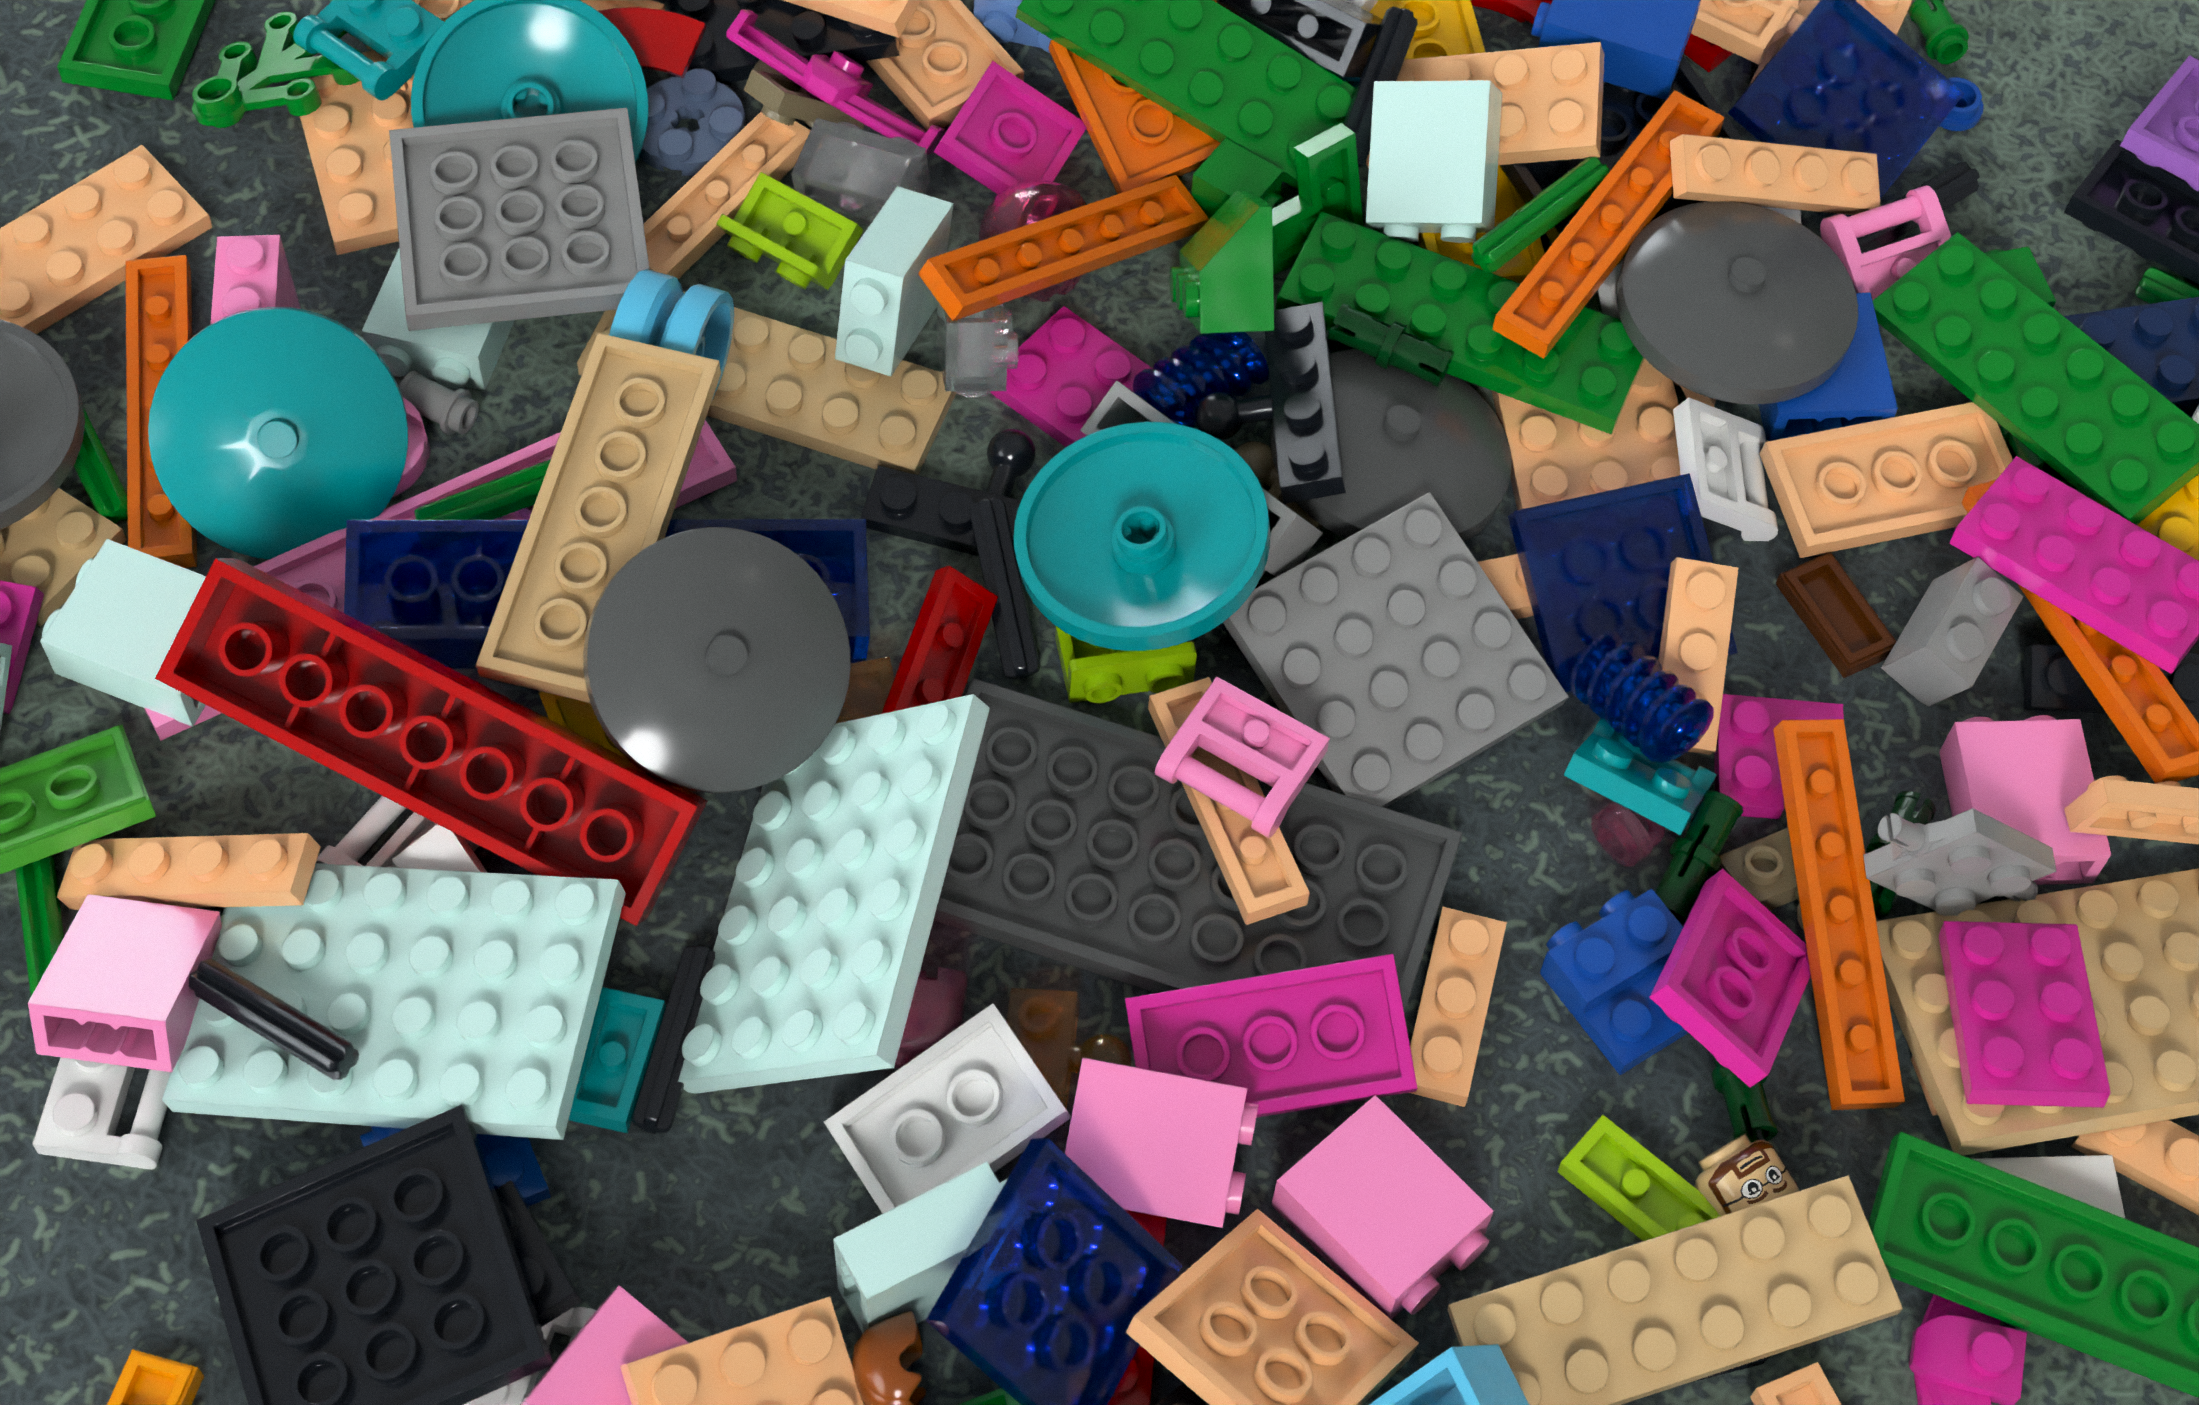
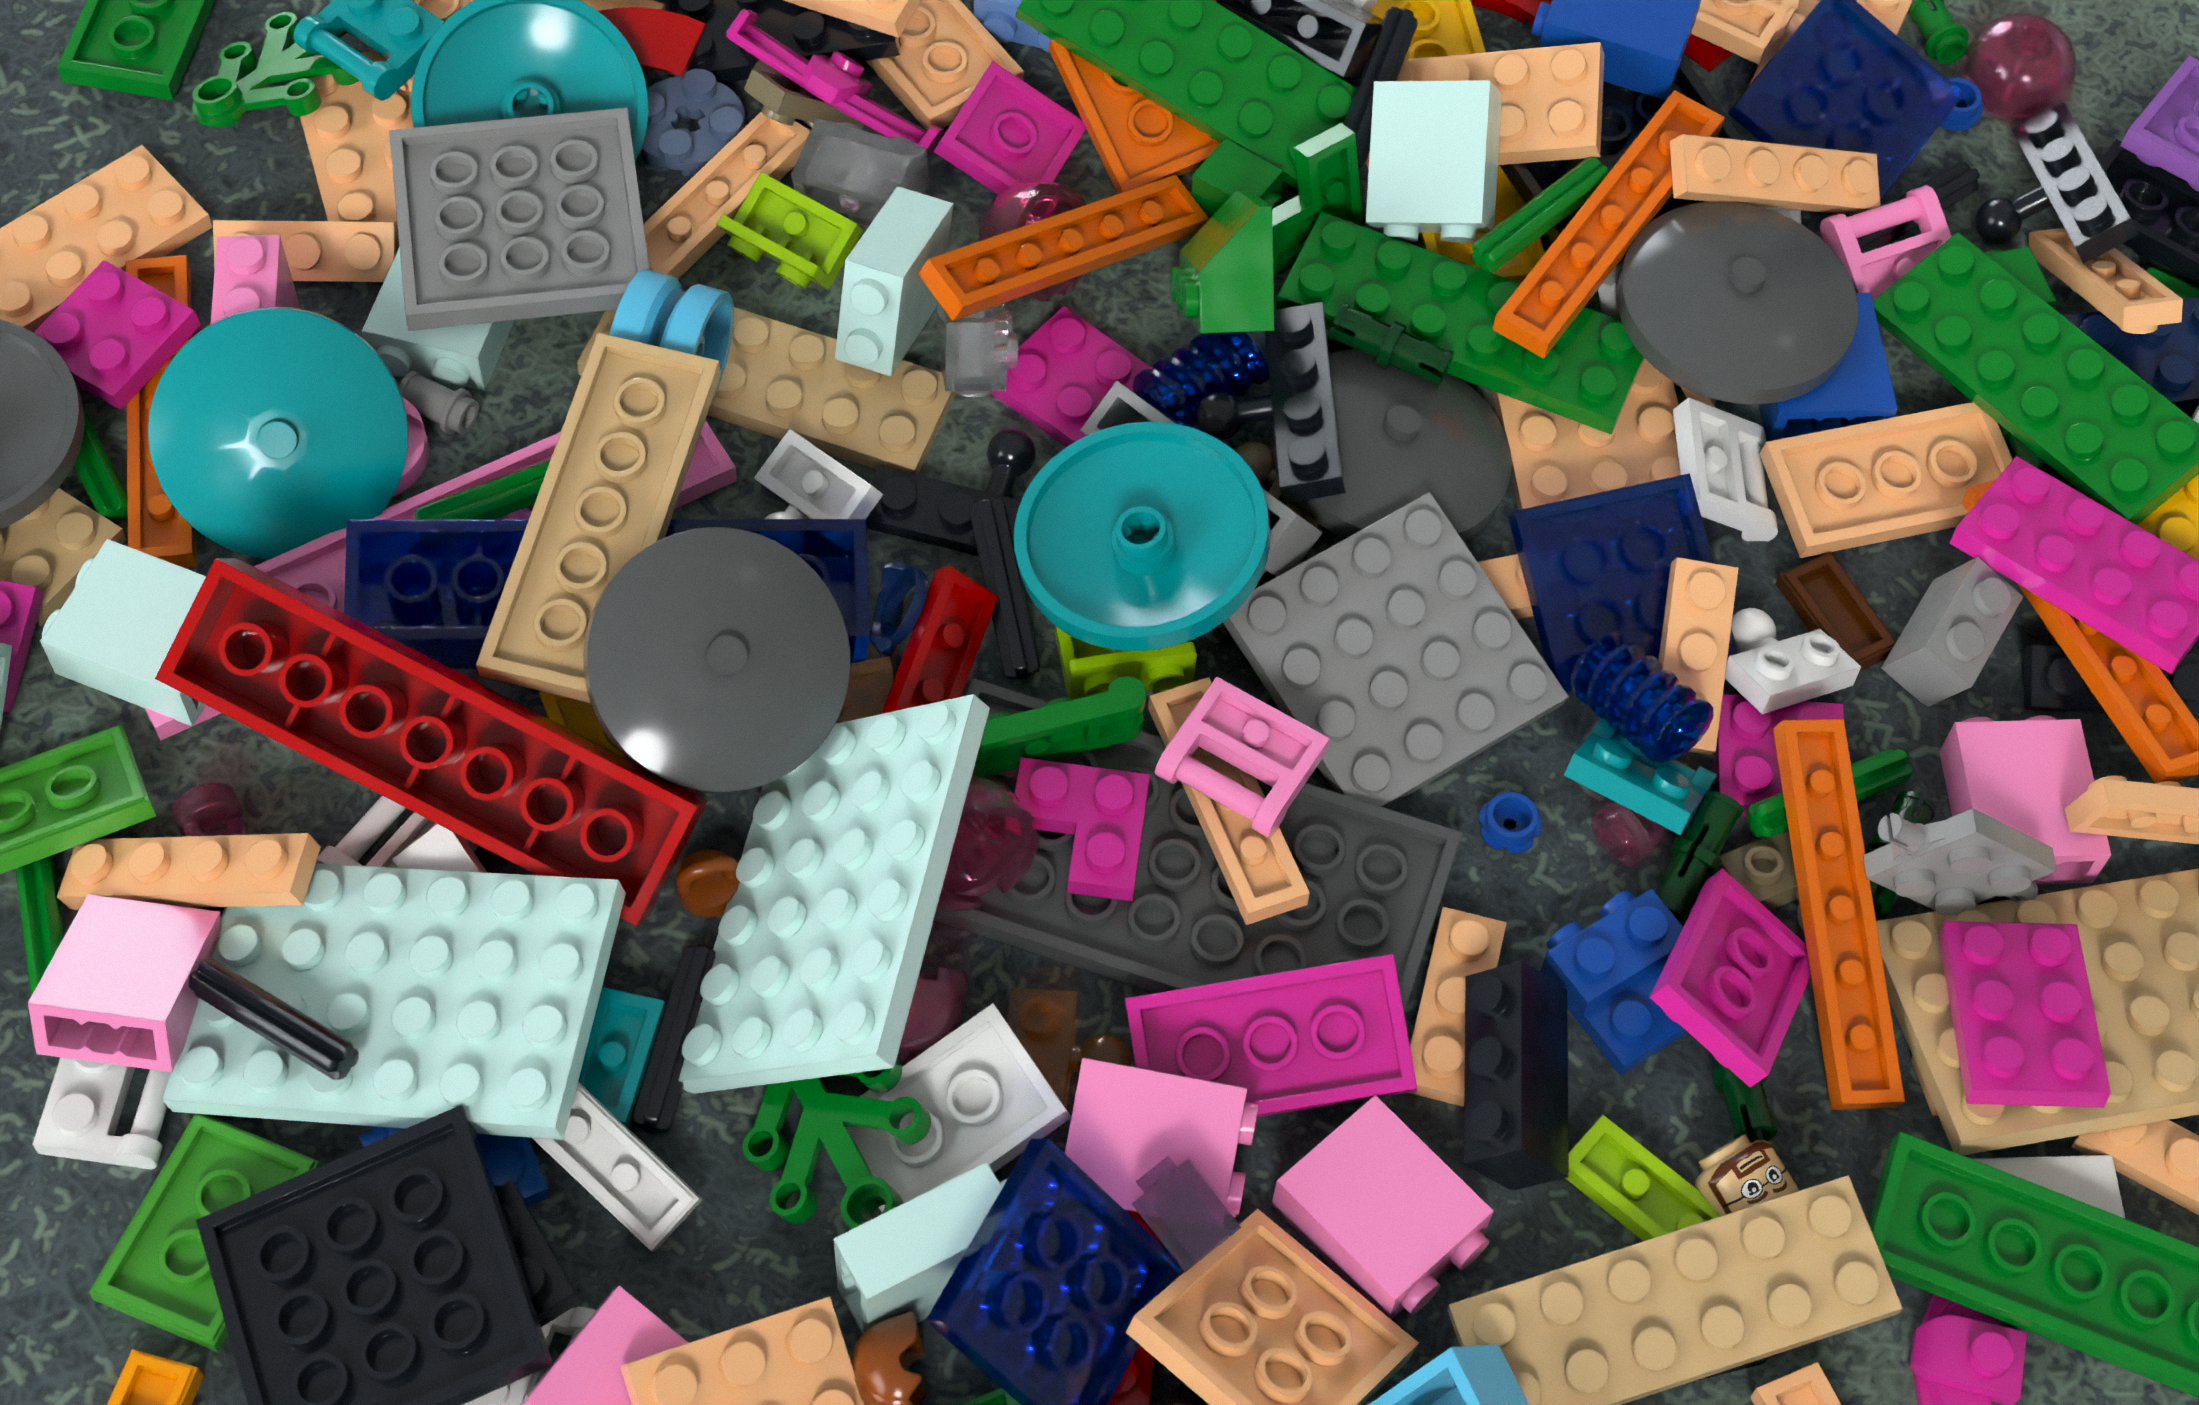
(117, 333): none -> dark pink plate
(160, 1260): none -> bright green tile
(208, 811): none -> clear pink tile
(325, 248): none -> light nougat plate
(621, 1171): none -> white tile
(706, 882): none -> dark orange tile
(814, 483): none -> white plate
(825, 1123): none -> green plant
(887, 628): none -> dark blue piece
(990, 846): none -> clear pink cylinder
(1062, 727): none -> green plate
(1102, 812): none -> dark pink plate
(1184, 1210): none -> clear purple brick
(1512, 808): none -> blue plate
(1516, 1076): none -> black brick
(1784, 671): none -> white plate
(1869, 775): none -> green axle
(2020, 66): none -> clear pink cylinder
(2069, 182): none -> black plate
(2109, 283): none -> light nougat plate

